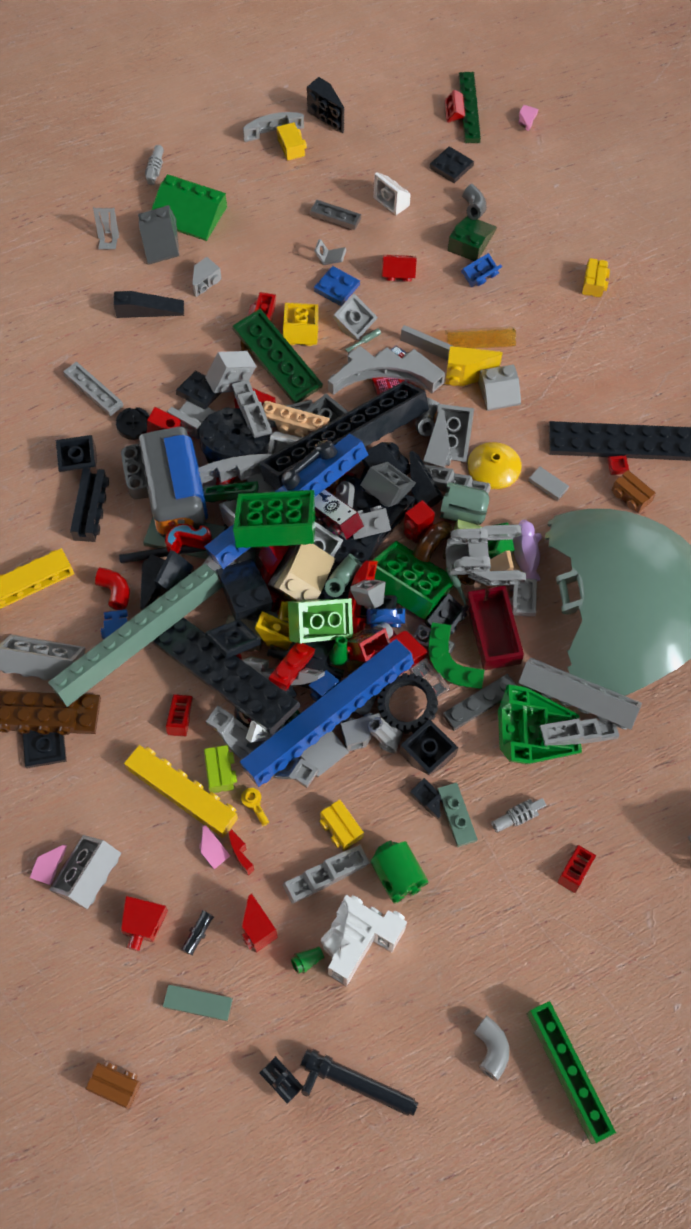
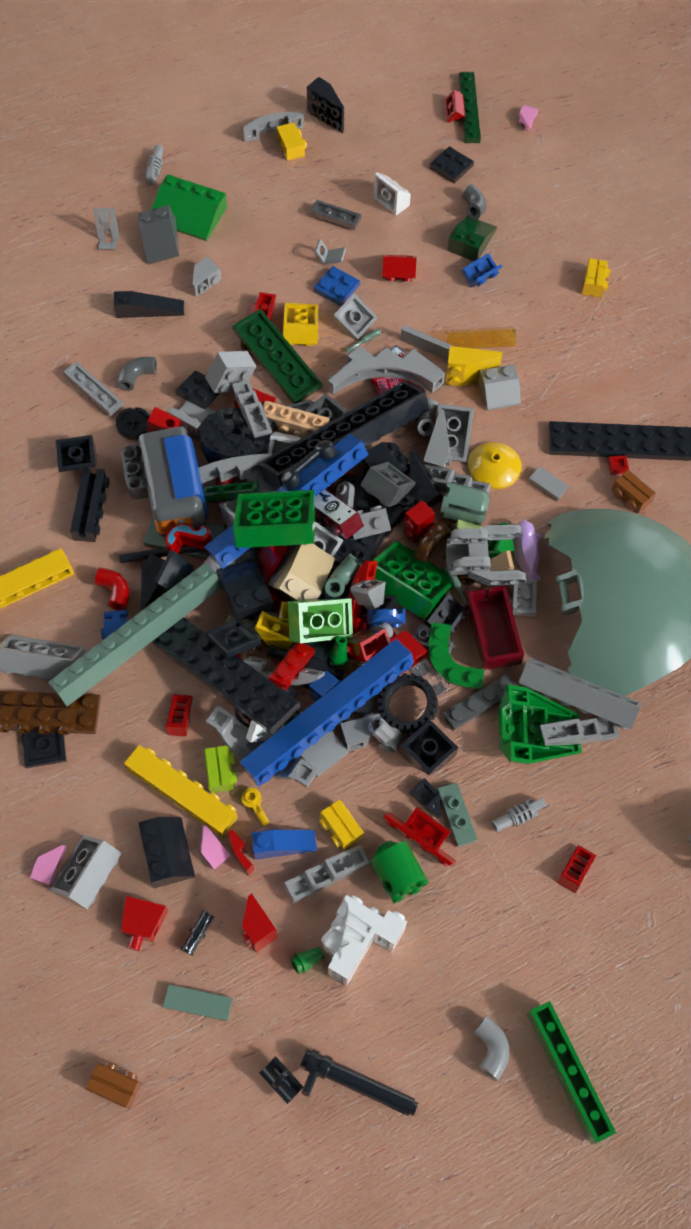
(134, 369): none -> dark grey cylinder
(166, 850): none -> black slope
(283, 842): none -> blue slope
(425, 831): none -> red bracket

